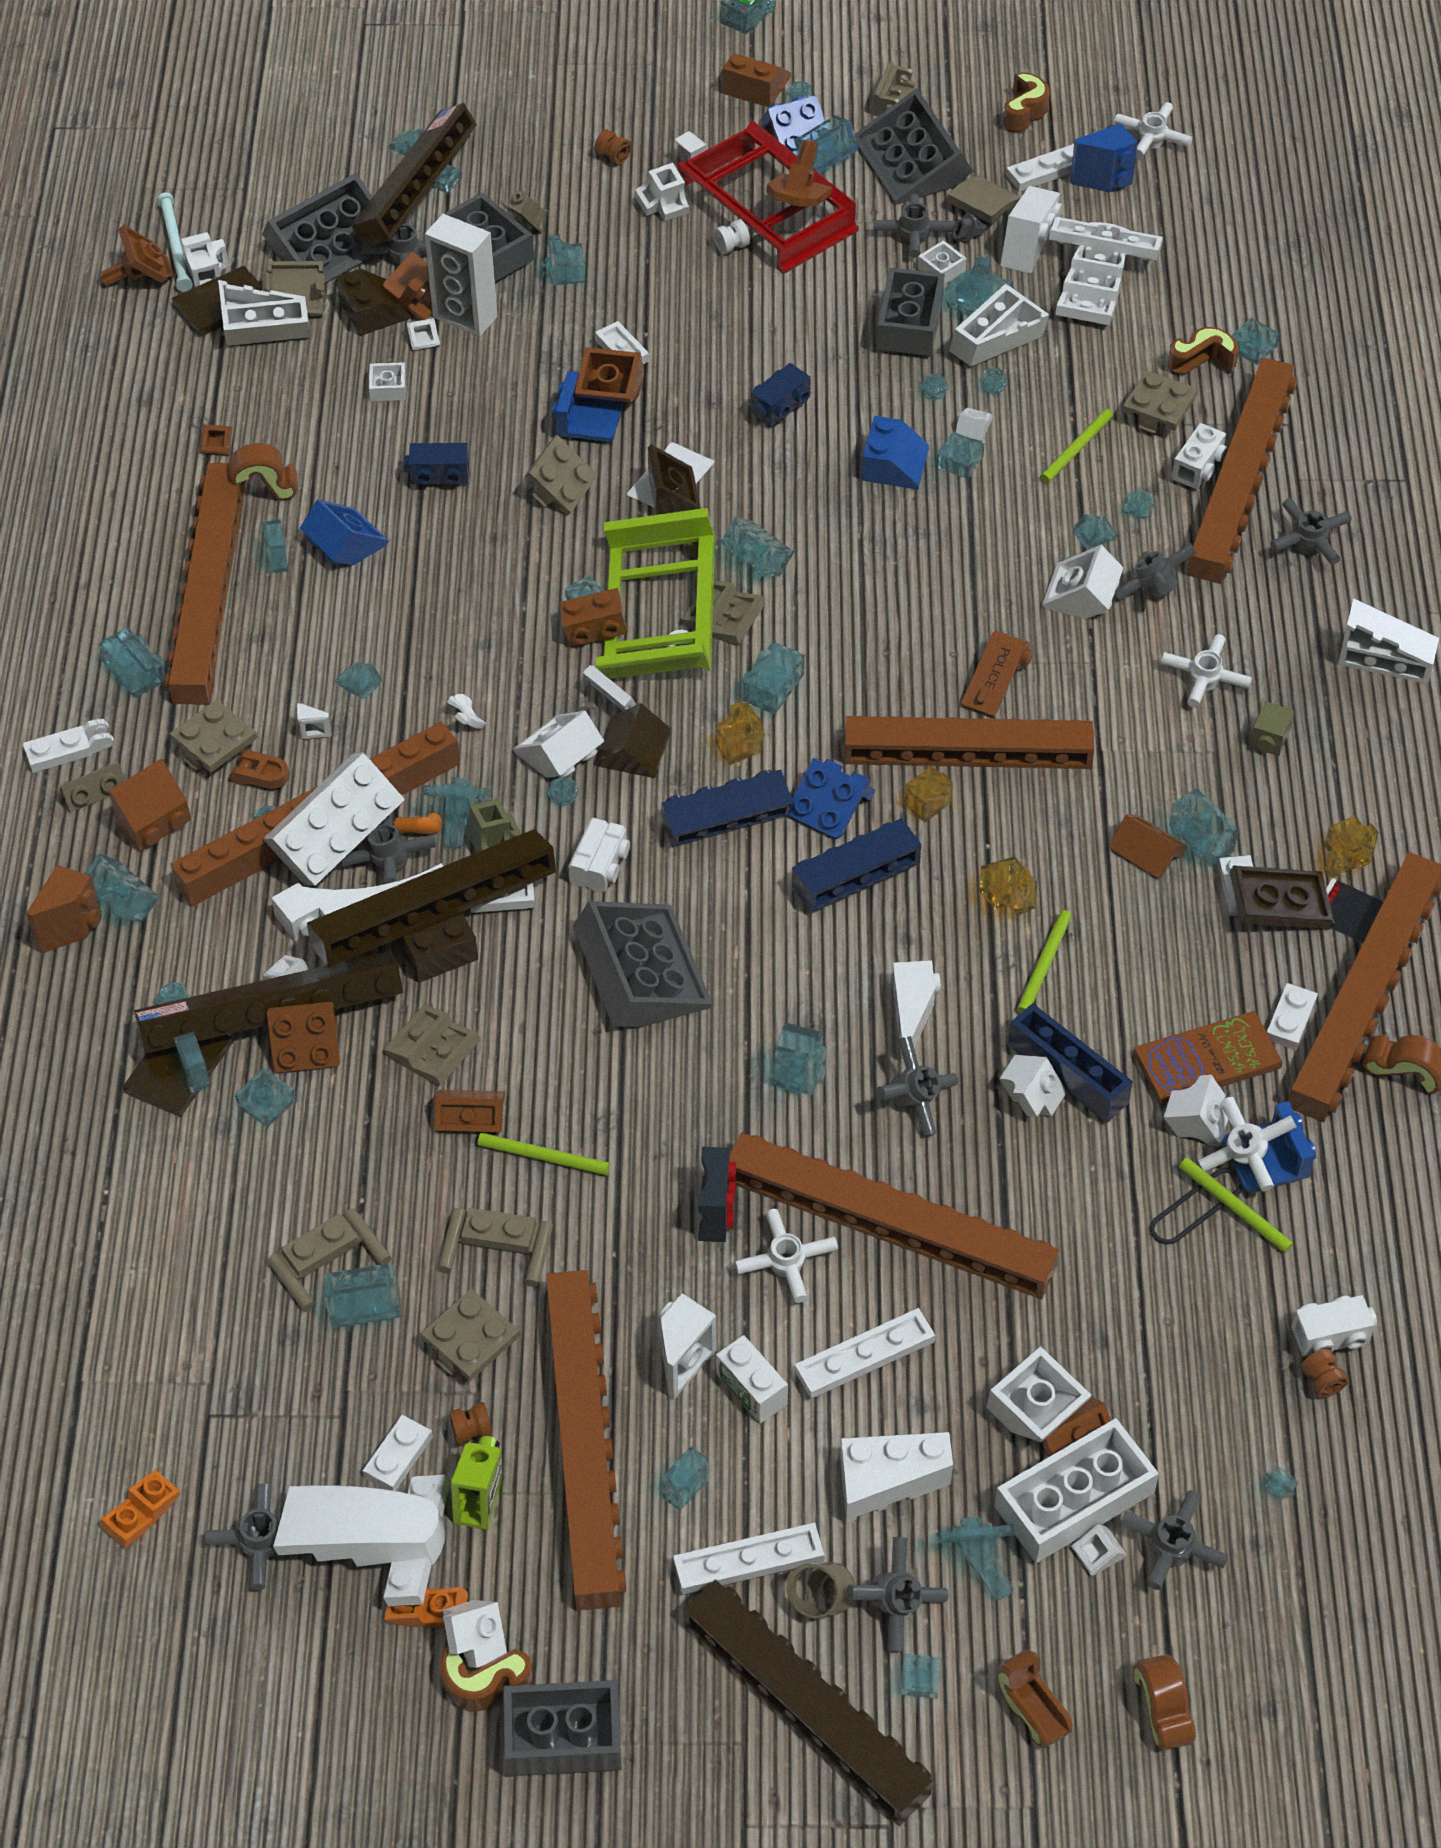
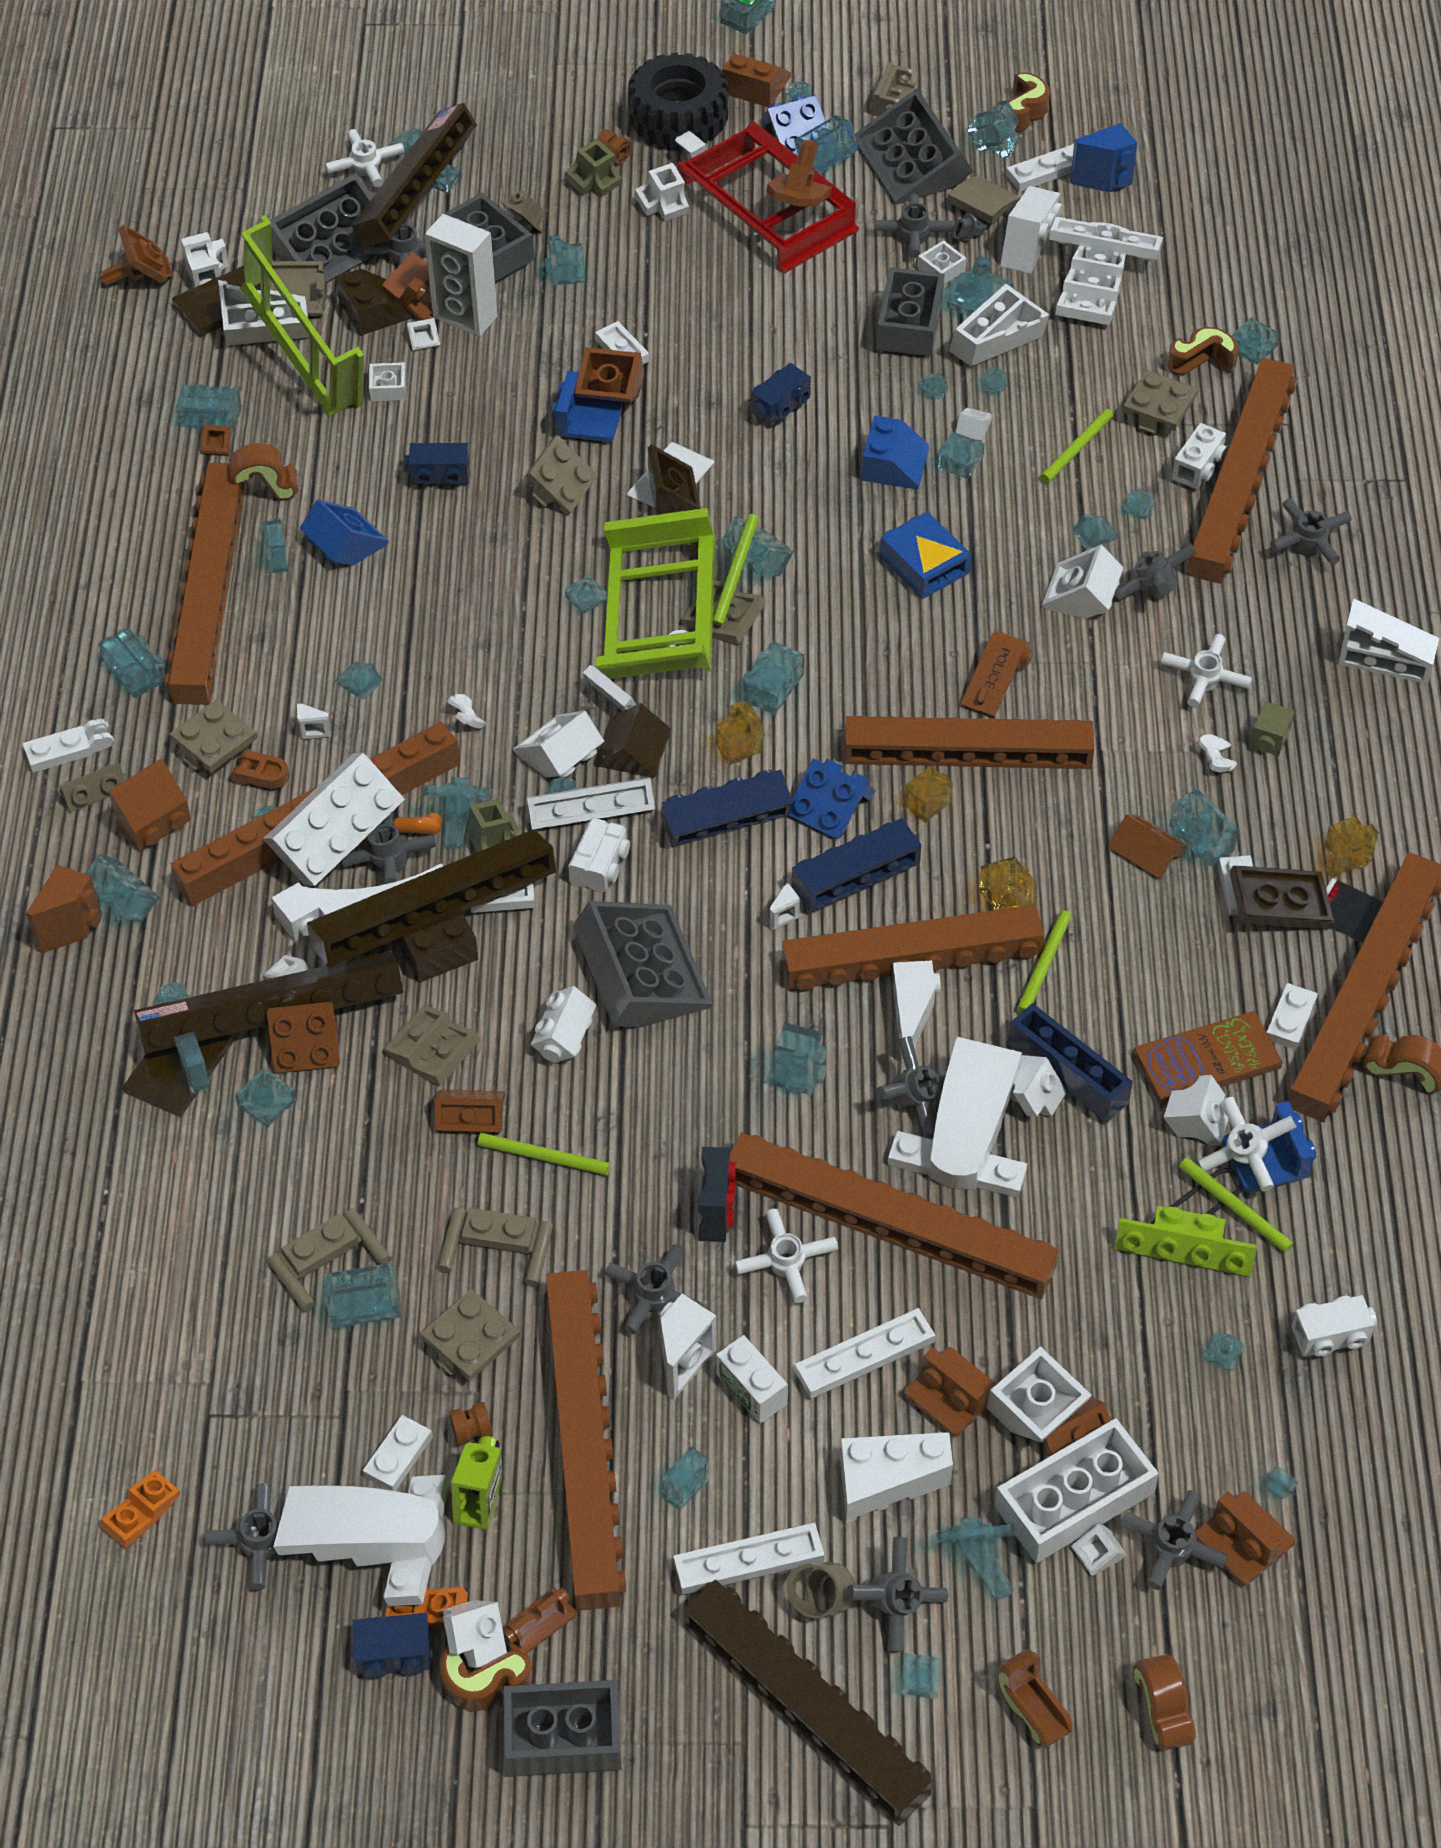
(183, 281): light aqua bar -> none
(208, 406): none -> clear light blue brick
(345, 370): none -> lime piece
(364, 158): none -> white bar
(392, 1645): none -> dark blue brick
(539, 1621): none -> dark orange hinge
(563, 1024): none -> white brick
(590, 803): none -> white plate
(593, 617): dark orange bracket -> none
(594, 170): none -> olive brick
(645, 1283): none -> dark grey bar
(673, 78): none -> black tyre
(732, 236): white wheel -> none
(735, 569): none -> lime bar
(784, 908): none -> white slope
(925, 554): none -> blue brick
(945, 941): none -> dark orange brick
(950, 1390): none -> dark orange bracket
(968, 1124): none -> white slope
(995, 130): none -> clear light blue brick
(1153, 129): white bar -> none
(1187, 1240): none -> lime bracket
(1212, 748): none -> white piece
(1224, 1342): none -> clear light blue plate
(1246, 1535): none -> dark orange bracket
(1324, 1373): dark orange wheel -> none

